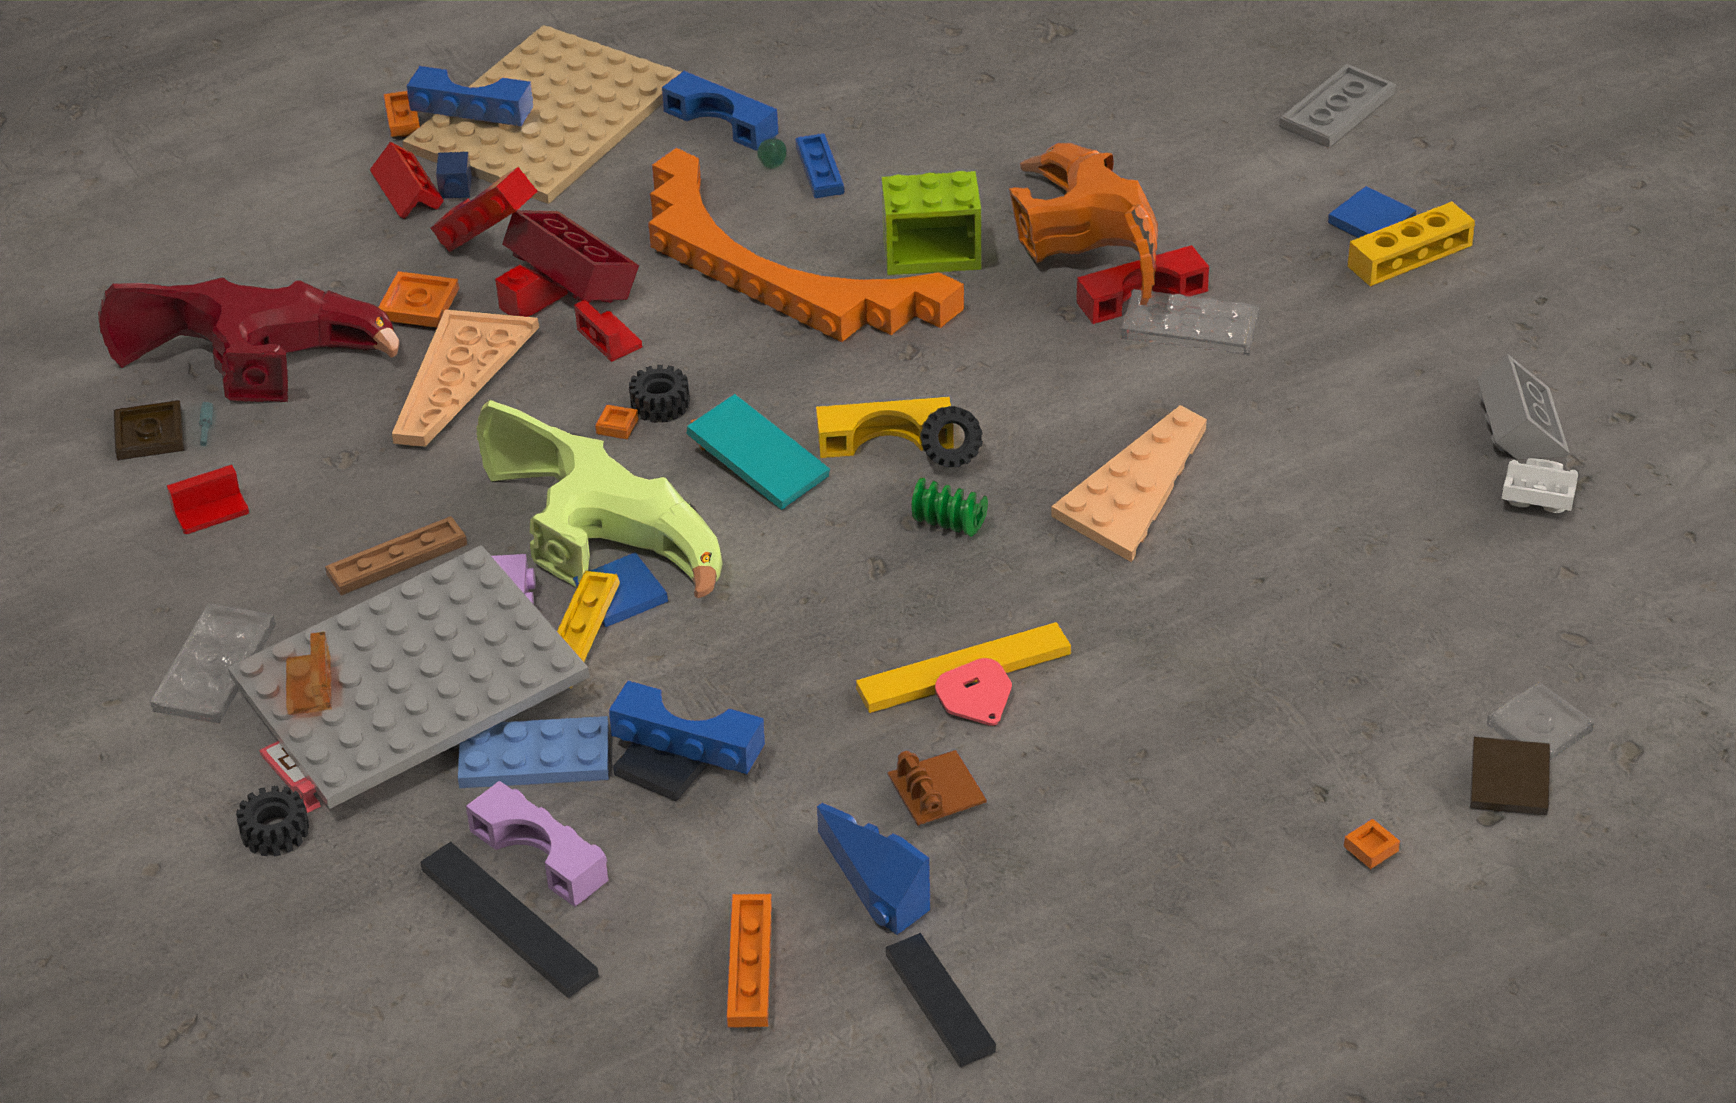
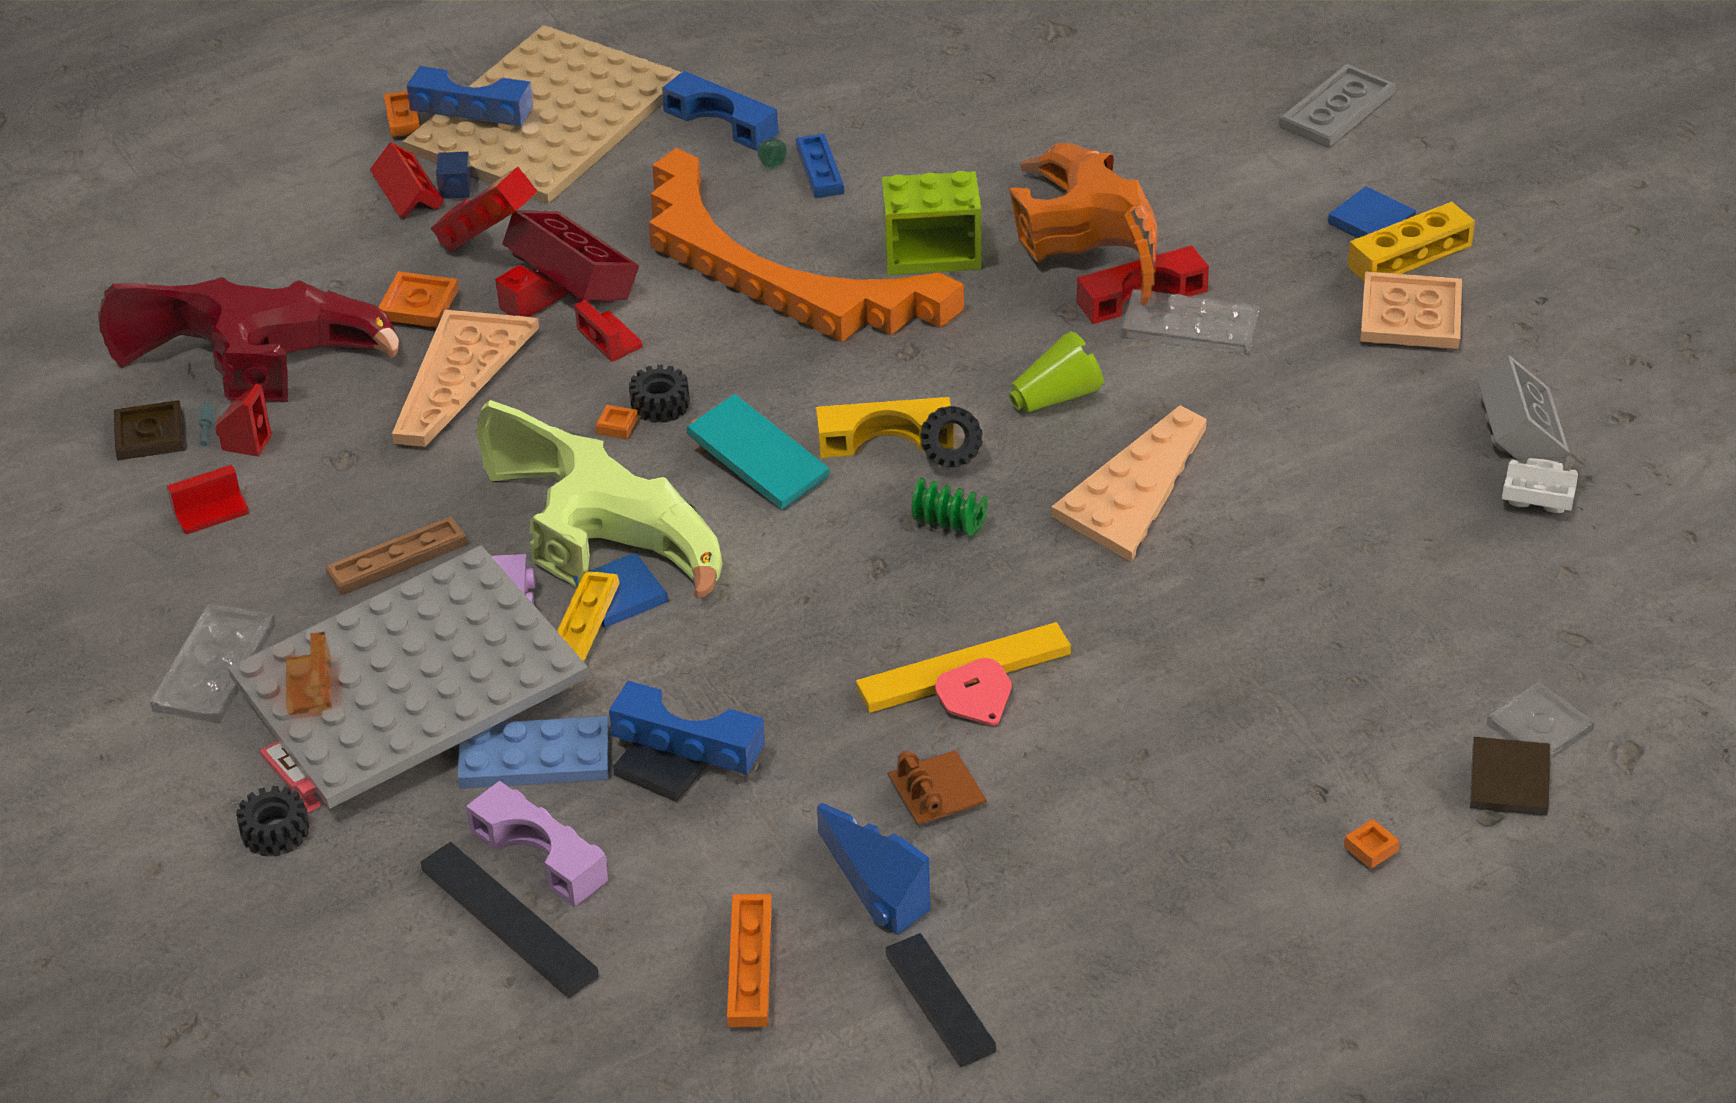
(245, 424): none -> red slope
(1057, 376): none -> lime cone
(1411, 310): none -> light nougat plate

